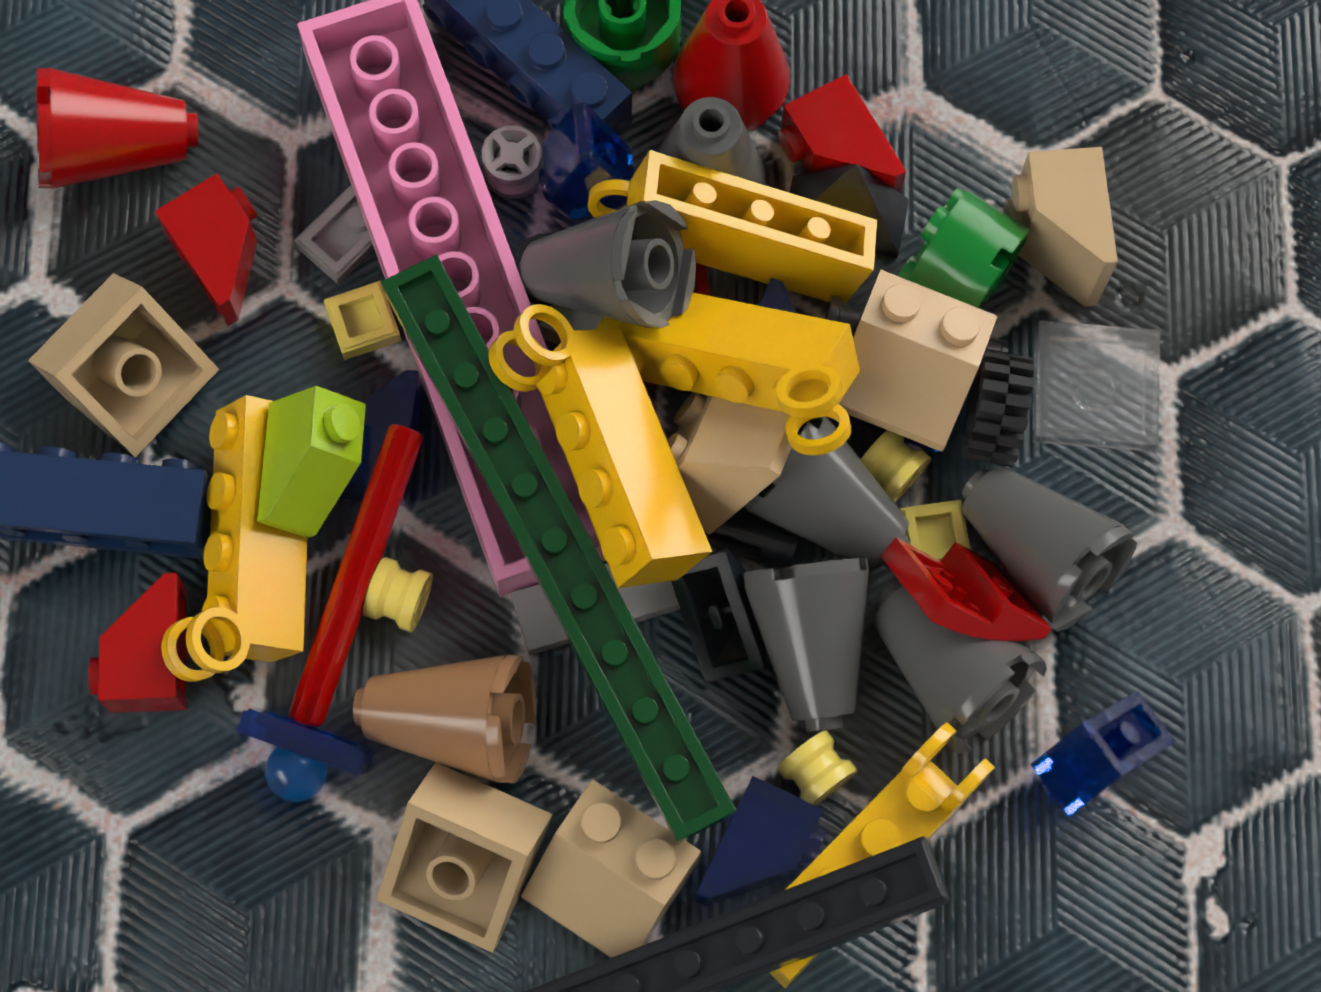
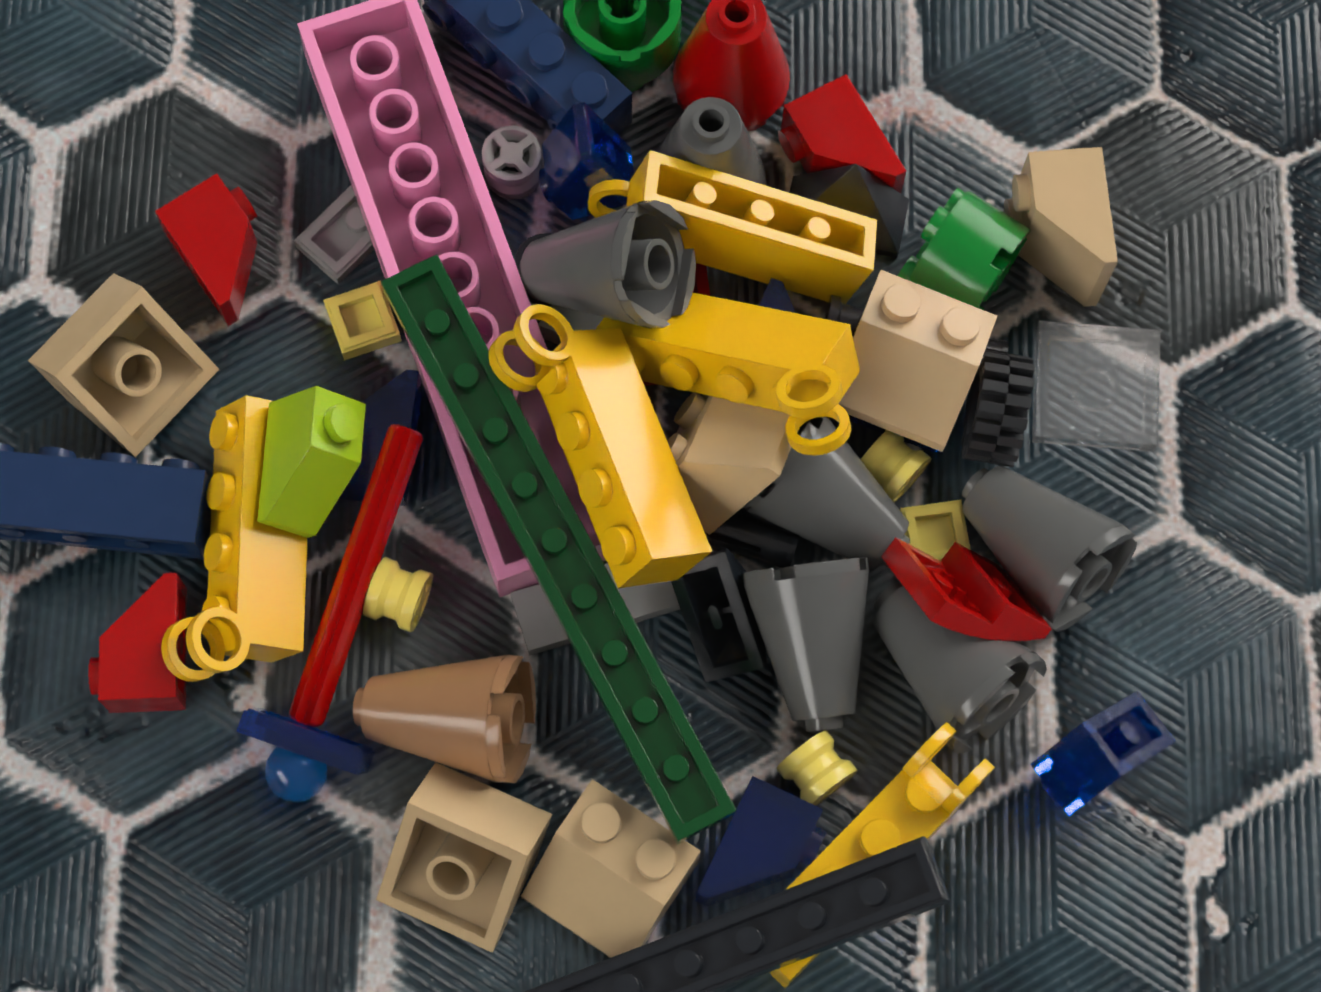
(105, 129): red cone -> none

